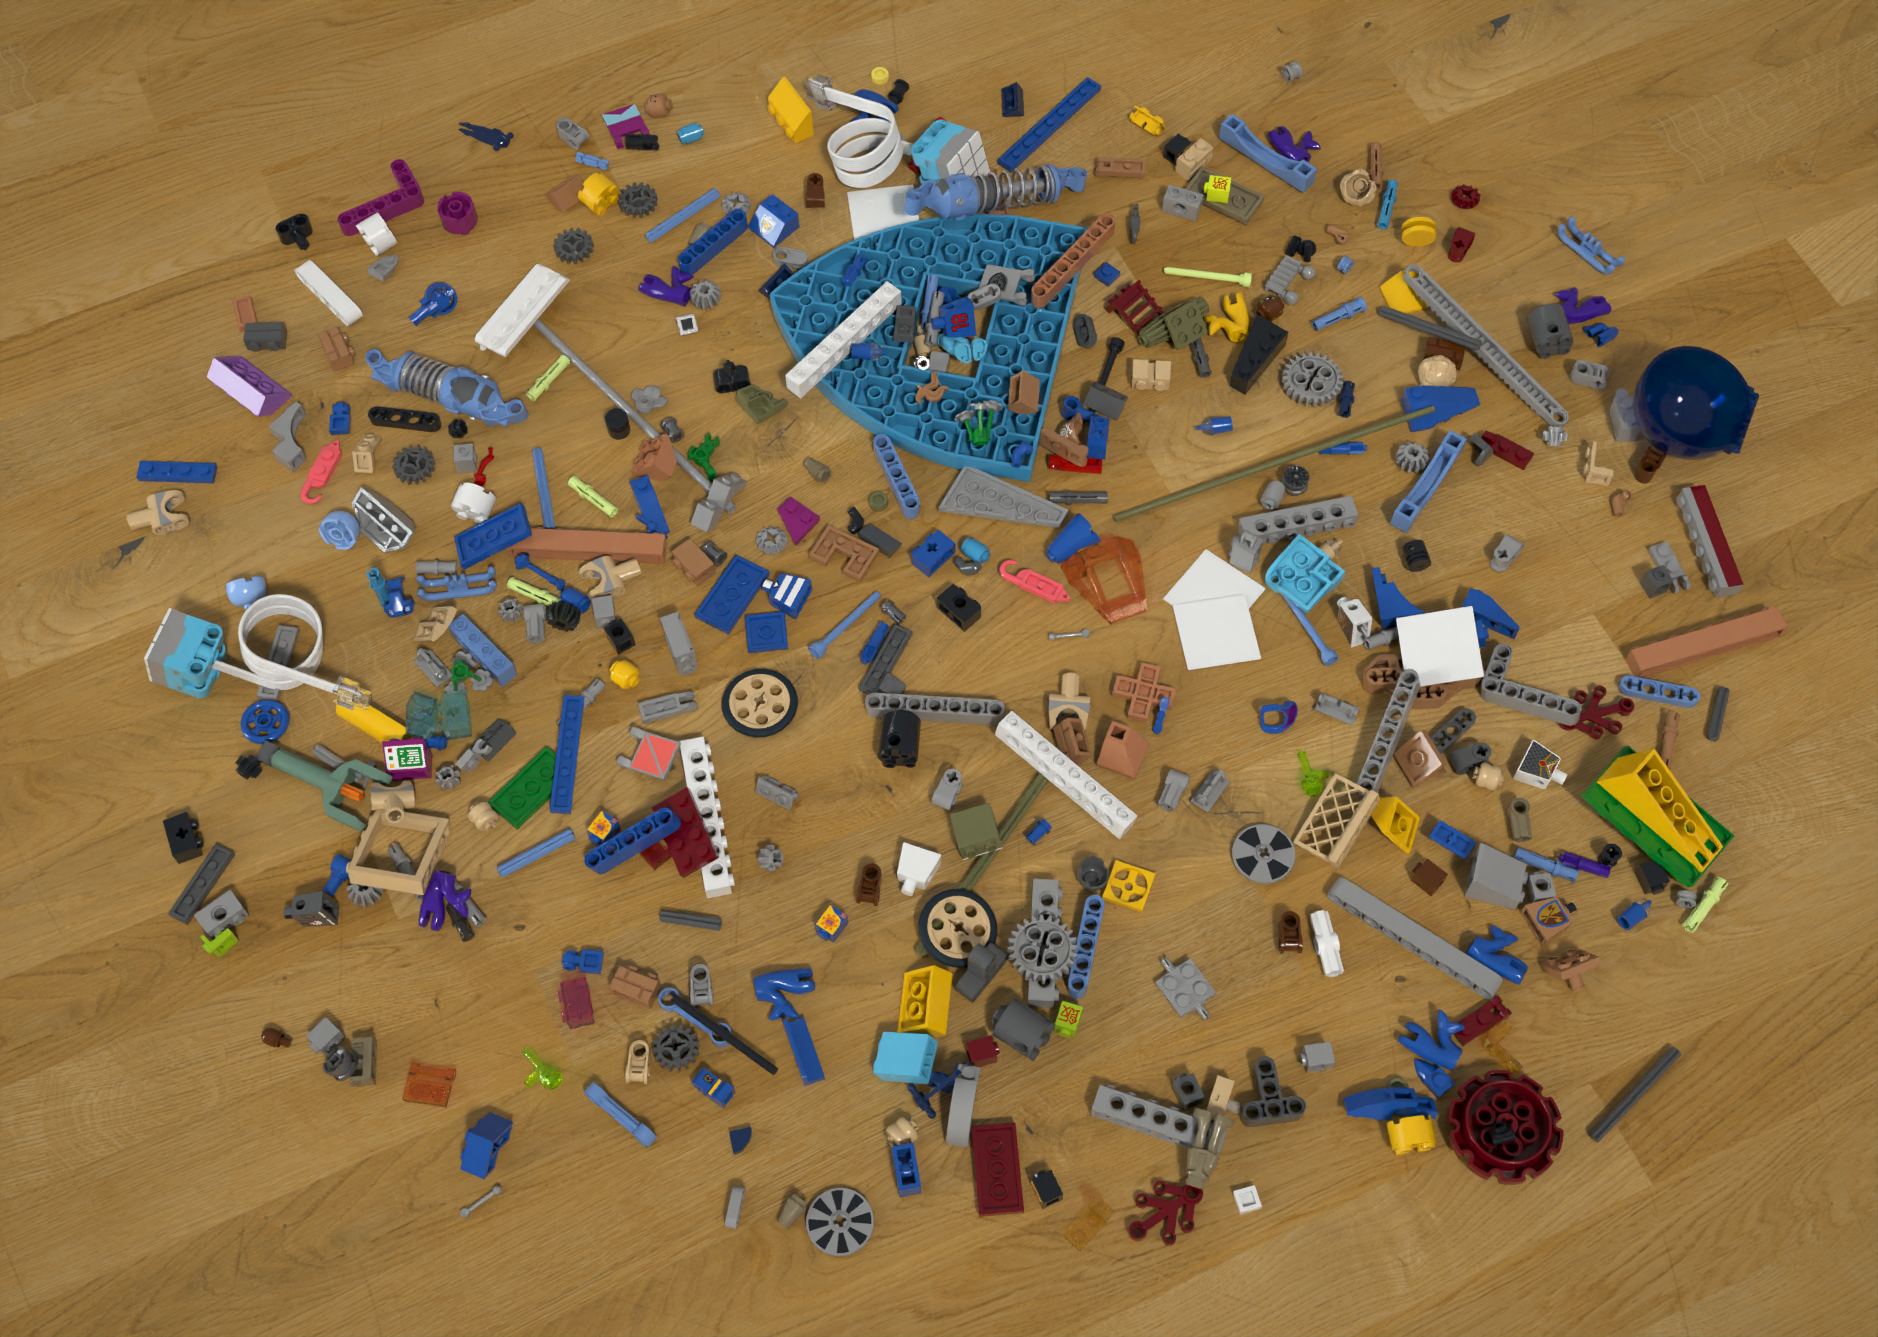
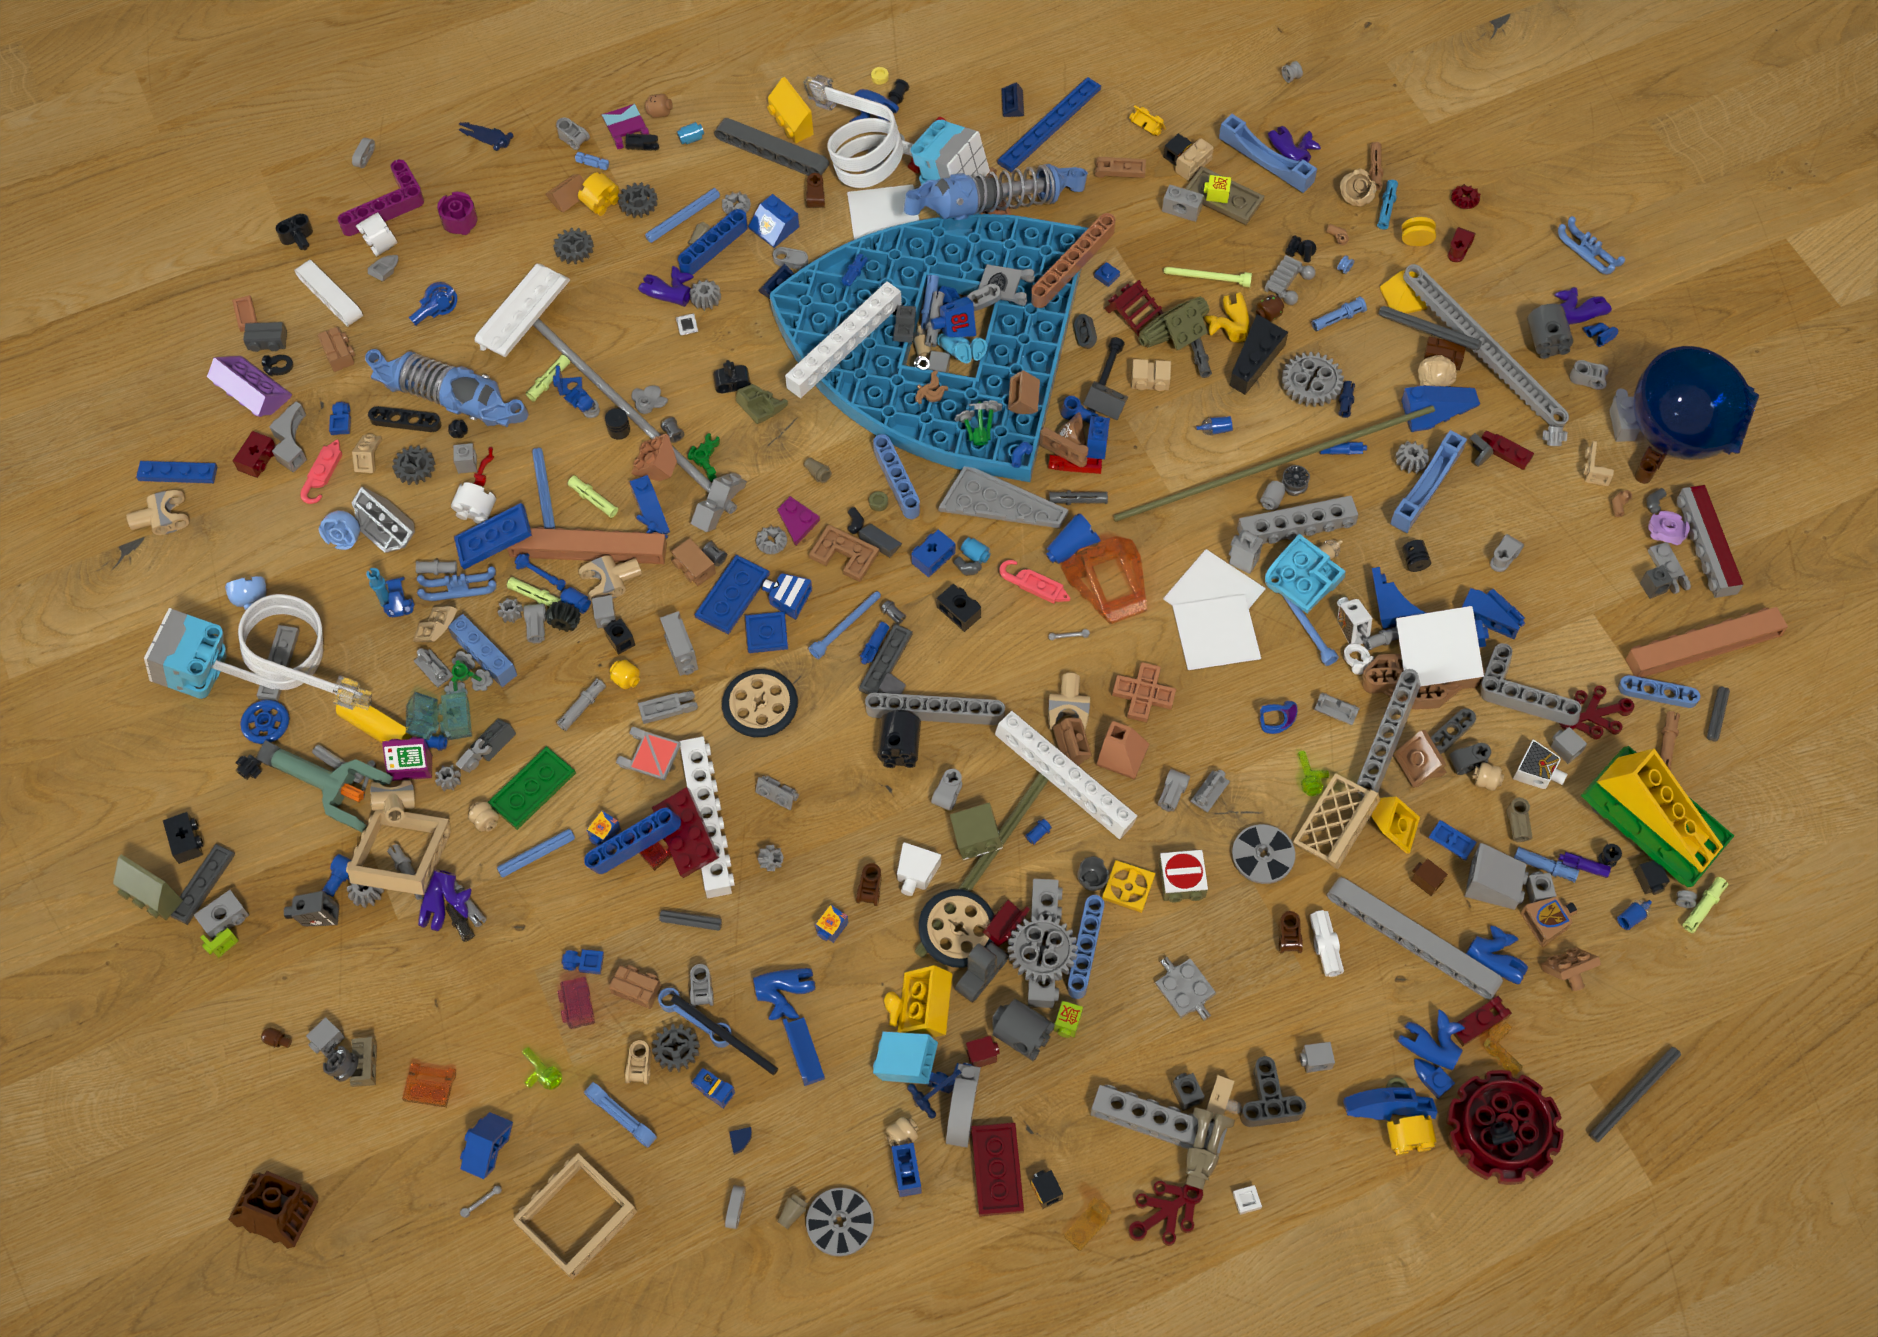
(145, 889): none -> olive slope
(254, 454): none -> dark red brick
(268, 361): none -> black piece
(274, 1208): none -> reddish brown slope
(363, 152): none -> light grey beam
(562, 383): none -> blue bracket
(567, 754): blue plate -> none
(579, 398): none -> blue plate
(593, 413): none -> light grey bush
(600, 1240): none -> tan window
(771, 147): none -> dark grey beam
(867, 351): blue piece -> none
(894, 1006): none -> yellow animal
(1005, 922): none -> dark red panel
(1135, 223): dark grey piece -> none
(1161, 715): blue piece -> none
(1183, 876): none -> piece
(1357, 666): none -> white piece
(1507, 607): none -> blue piece
(1568, 744): none -> light grey brick
(1653, 500): none -> dark grey arm
(1675, 534): none -> lavender plate

